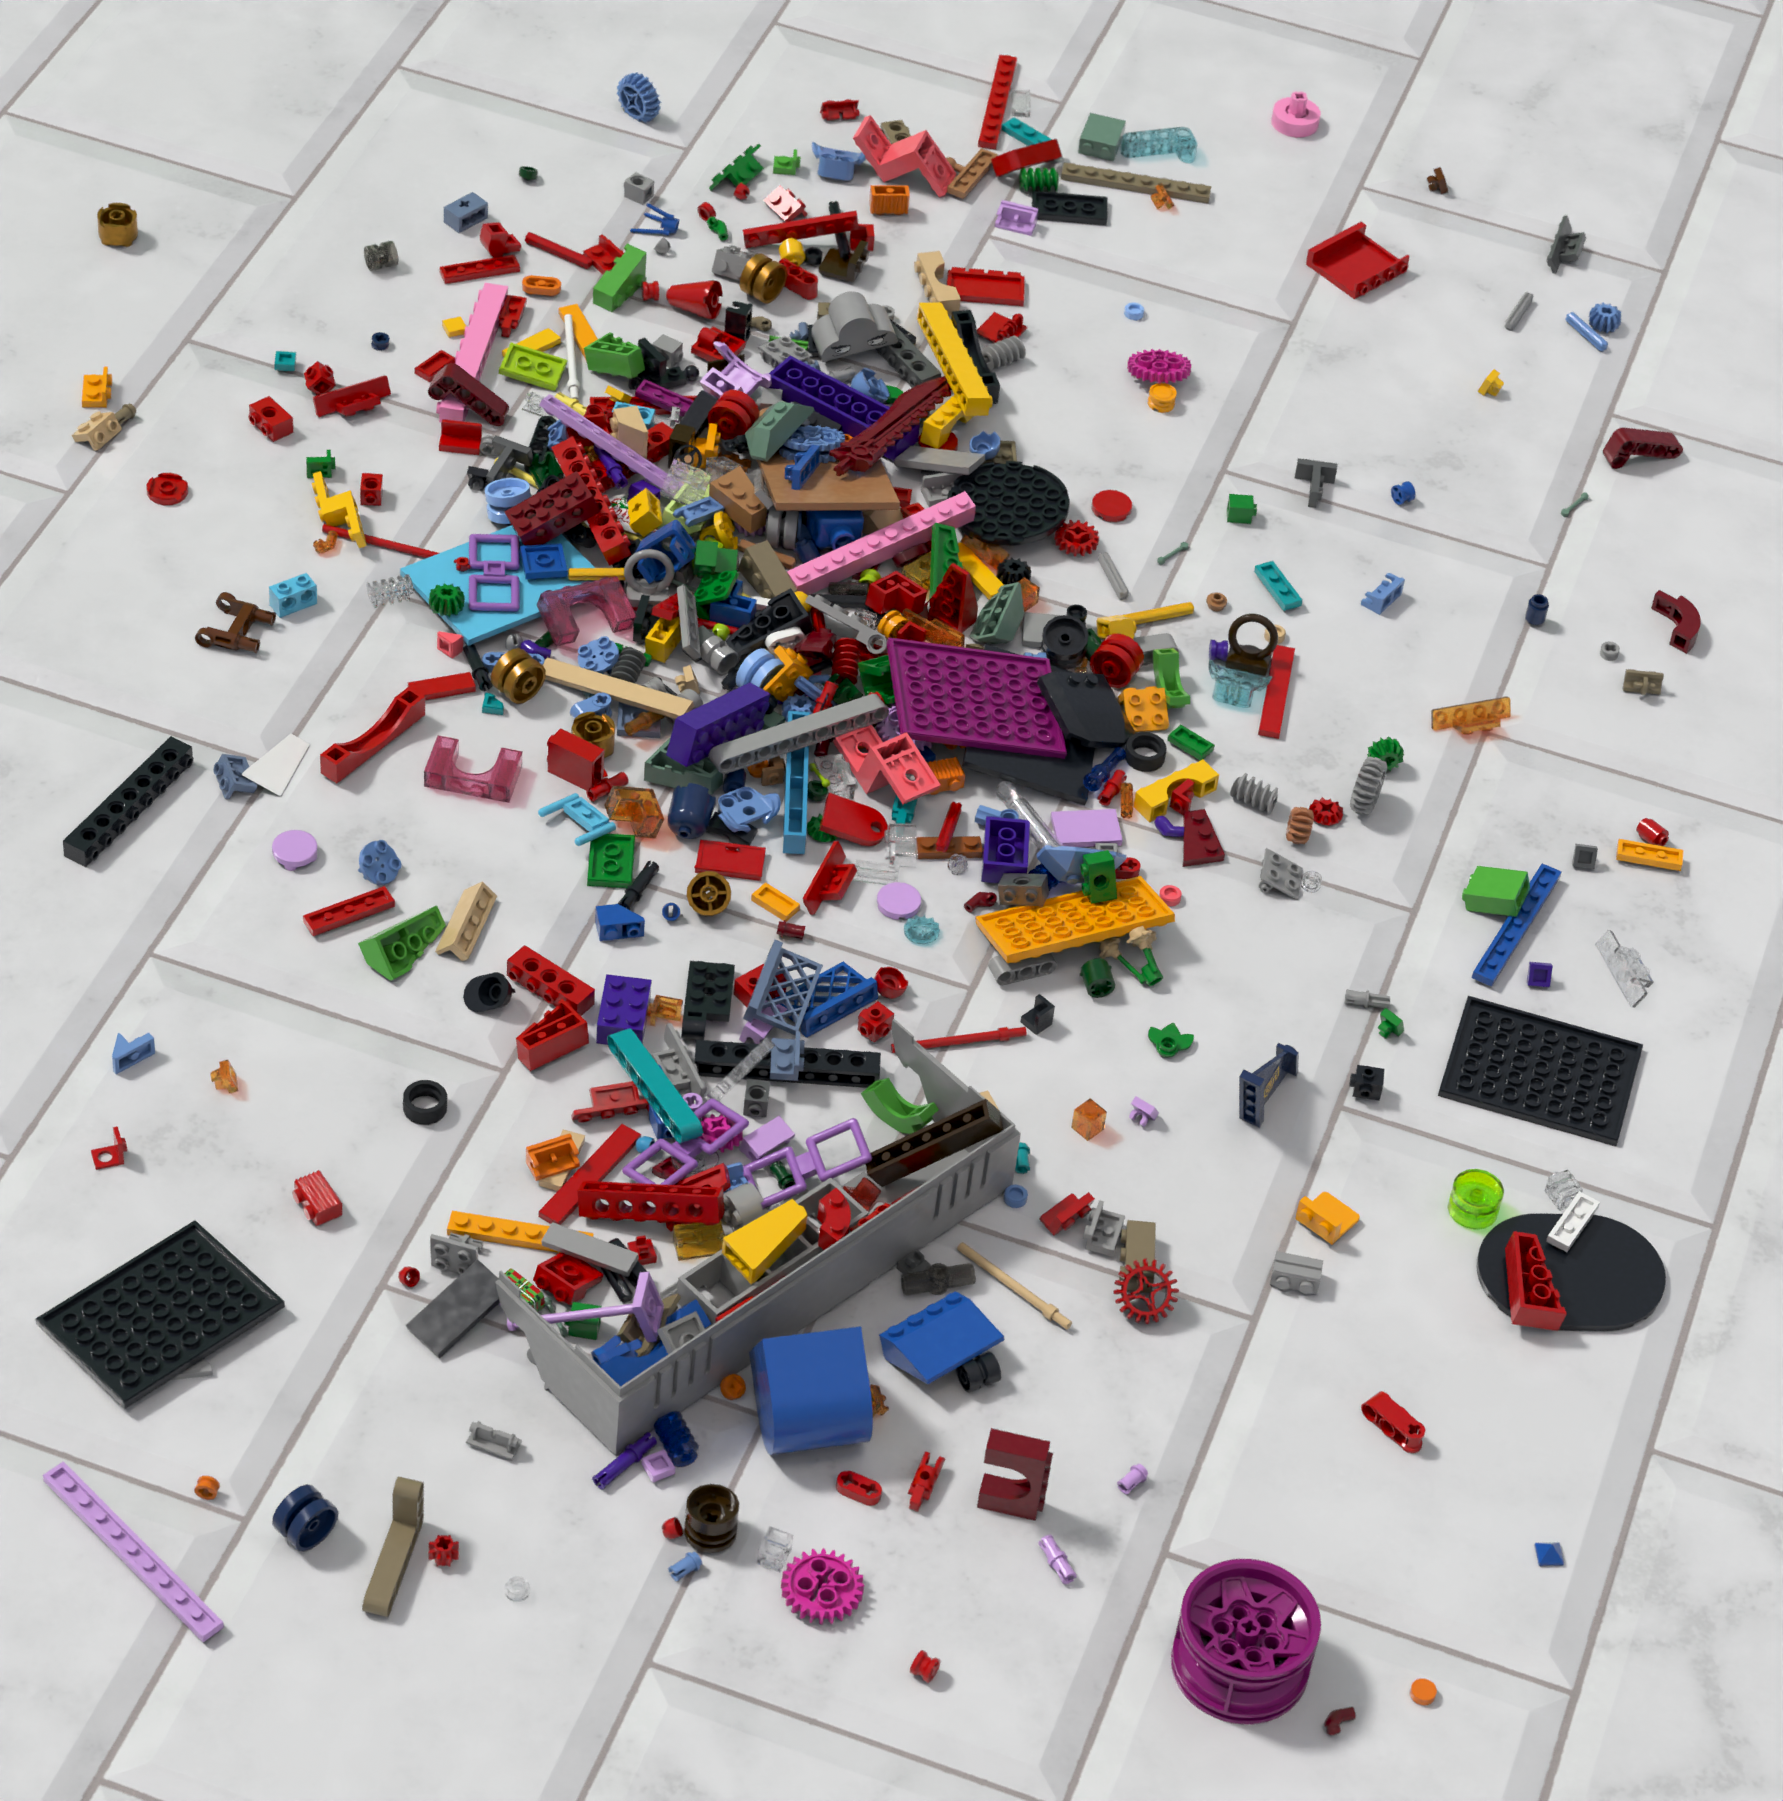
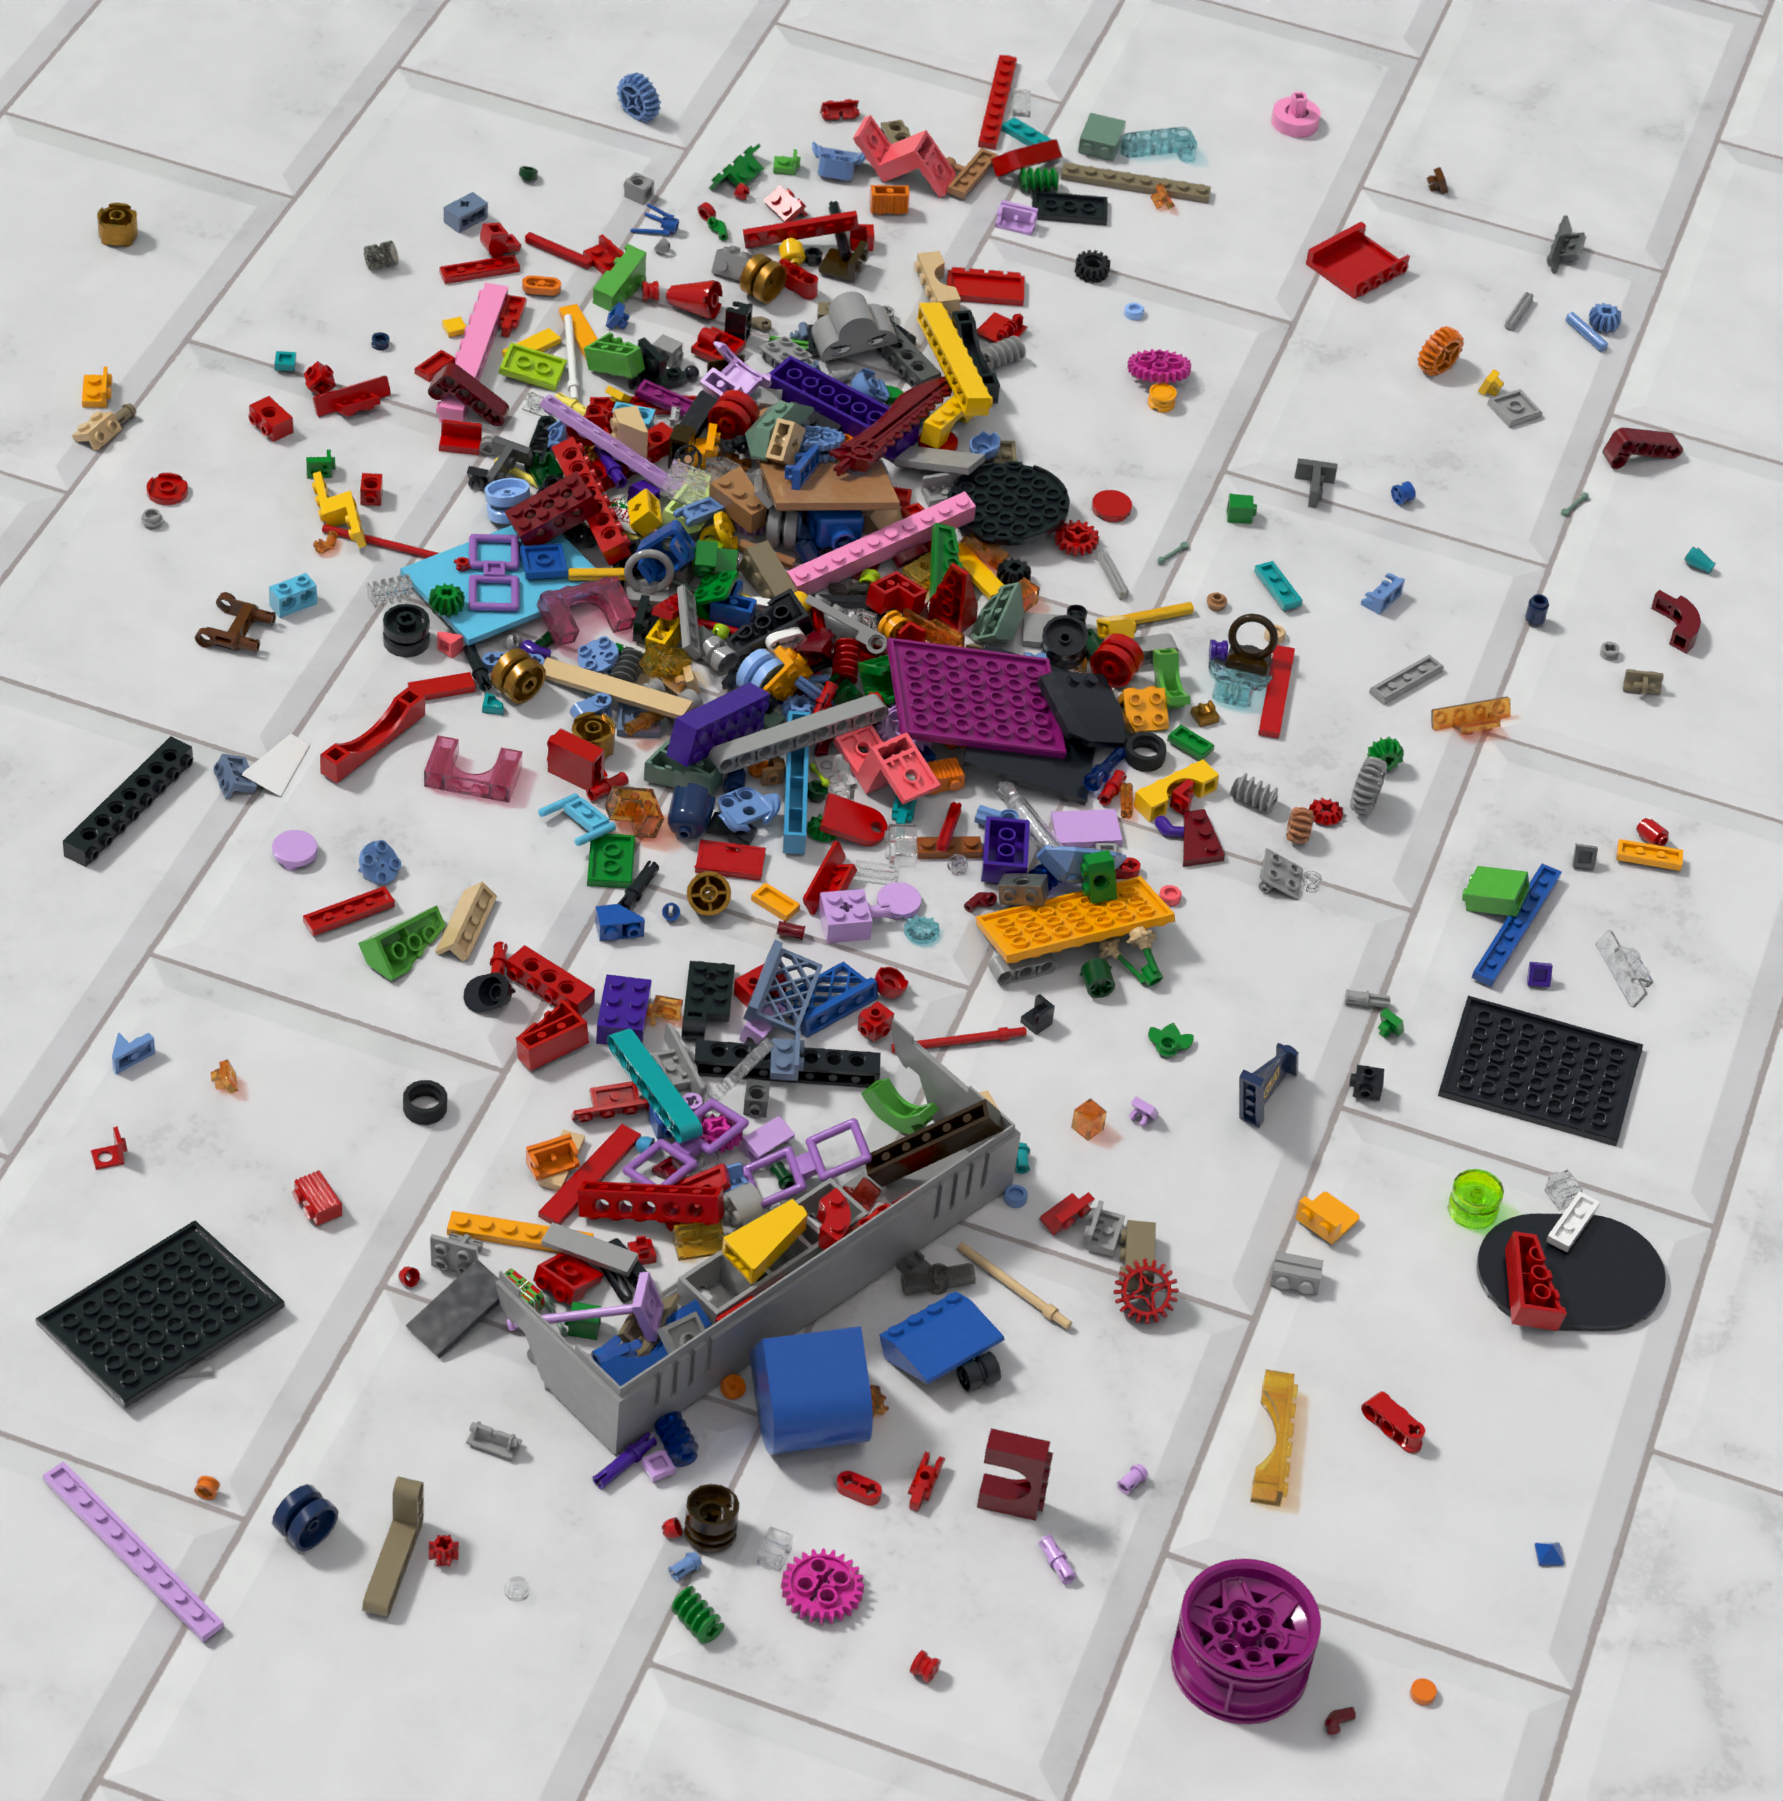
(151, 517): none -> light grey plate
(406, 630): none -> black wheel
(499, 961): none -> red pin
(617, 317): none -> blue tile
(664, 661): none -> clear yellow brick
(697, 1616): none -> green piece
(785, 442): none -> tan brick
(848, 915): none -> lavender brick
(1093, 259): none -> black tyre
(1205, 714): none -> pearl gold tile
(1269, 1476): none -> clear yellow arch
(1406, 679): none -> light grey tile
(1440, 351): none -> orange gear
(1514, 408): none -> light grey tile
(1699, 559): none -> teal cone

